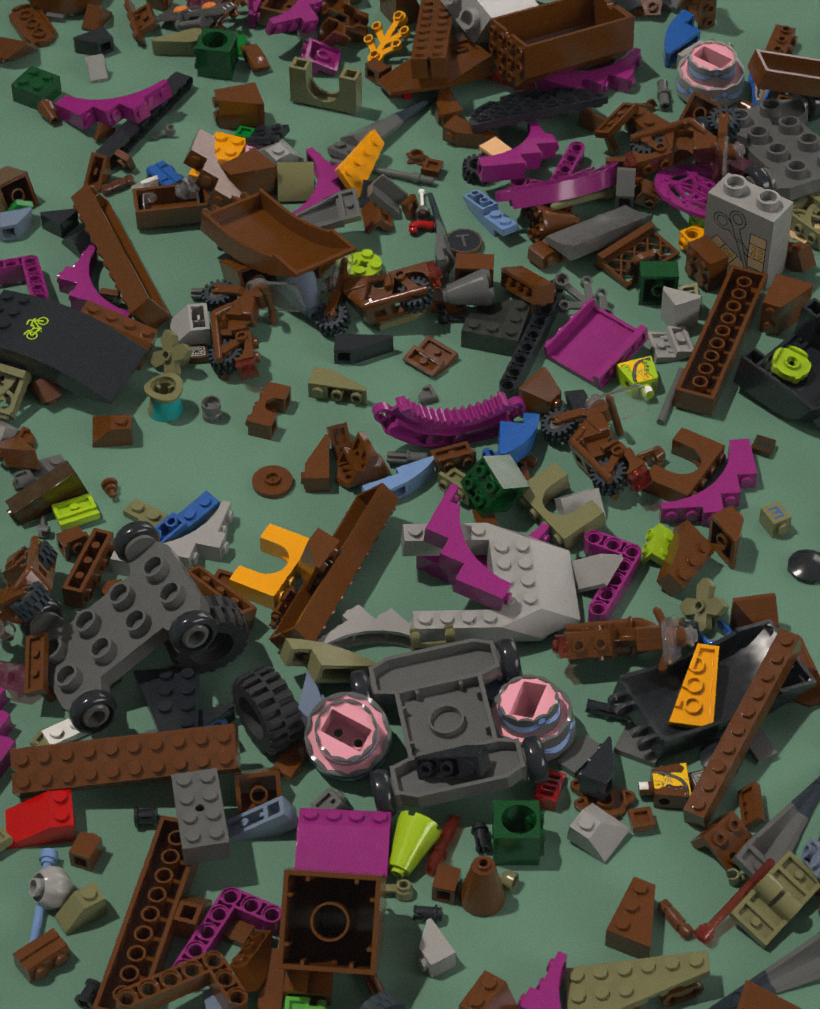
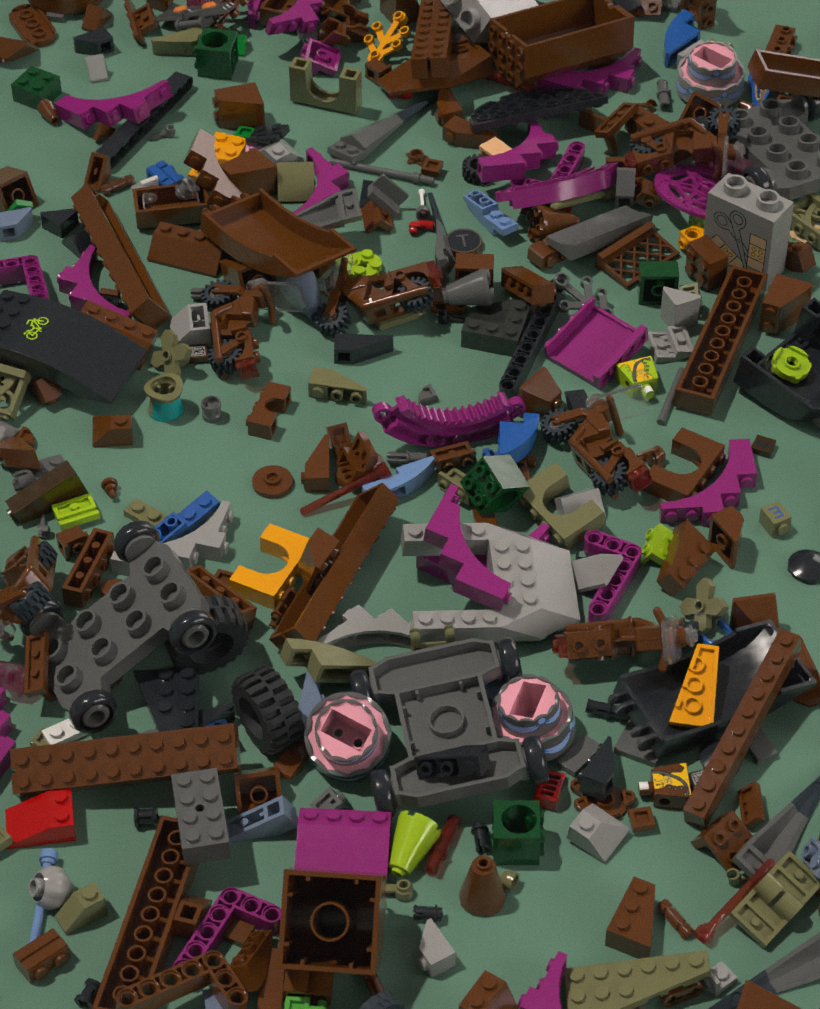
(86, 851): reddish brown brick -> none
(124, 160): reddish brown plate -> none
(185, 250): none -> reddish brown slope
(255, 57): reddish brown slope -> none
(360, 162): light orange wing -> none
(379, 472): none -> clear red piece
(409, 206): reddish brown tile -> none
(431, 356): reddish brown slope -> none
(446, 884): reddish brown brick -> none
(632, 265): reddish brown tile -> none
(720, 979): none -> light grey bracket

